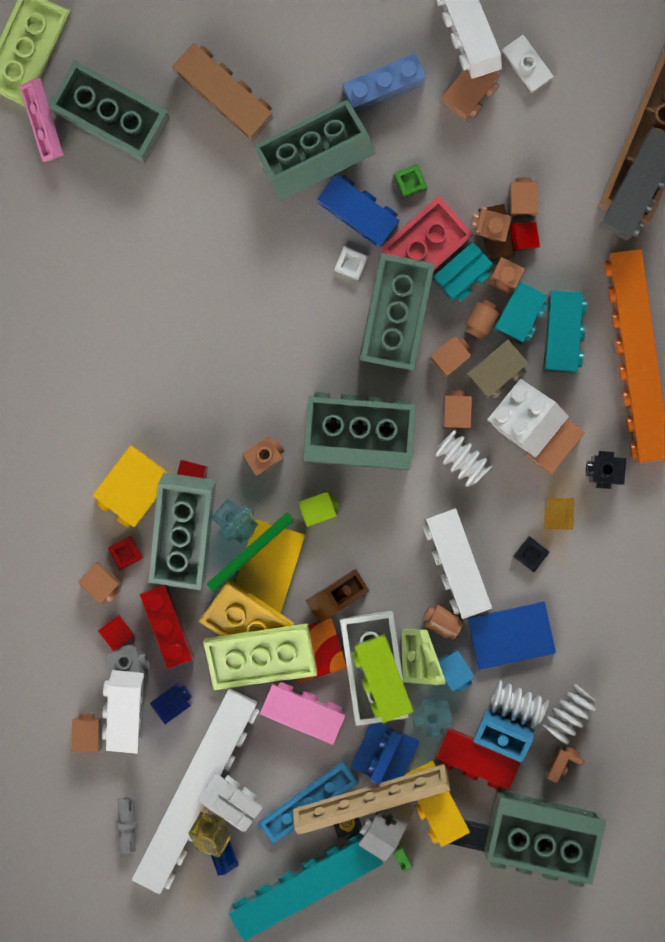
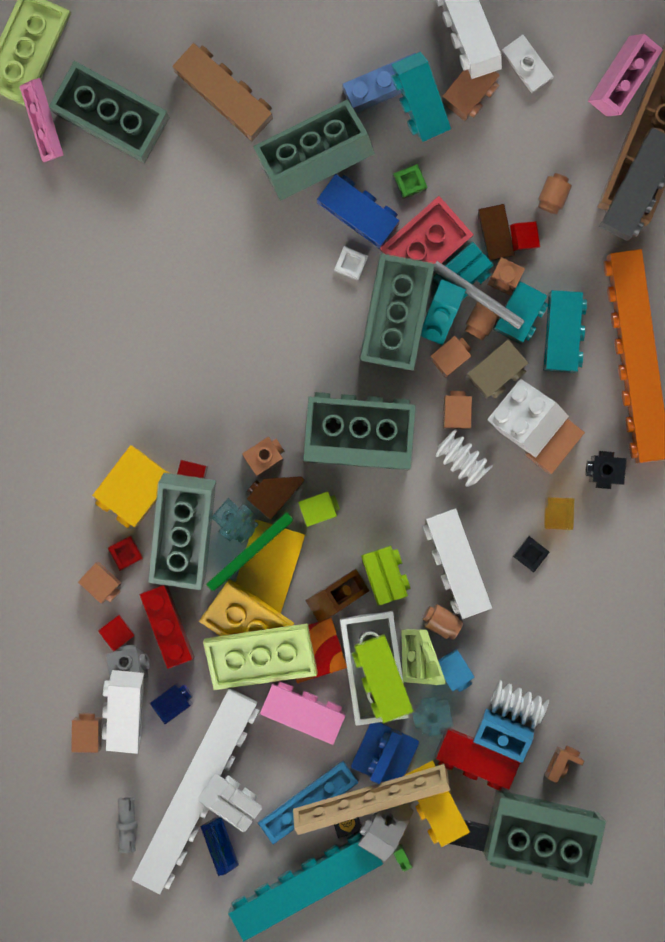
(210, 834): clear yellow panel -> none
(273, 493): none -> reddish brown slope
(385, 575): none -> lime brick
(420, 97): none -> teal brick
(442, 312): none -> teal brick
(478, 295): none -> light grey bar
(491, 225): nougat bracket -> none
(511, 635): blue tile -> none
(523, 198): nougat brick -> none
(554, 193): none -> nougat brick
(570, 714): white piece -> none
(625, 75): none -> bright pink brick

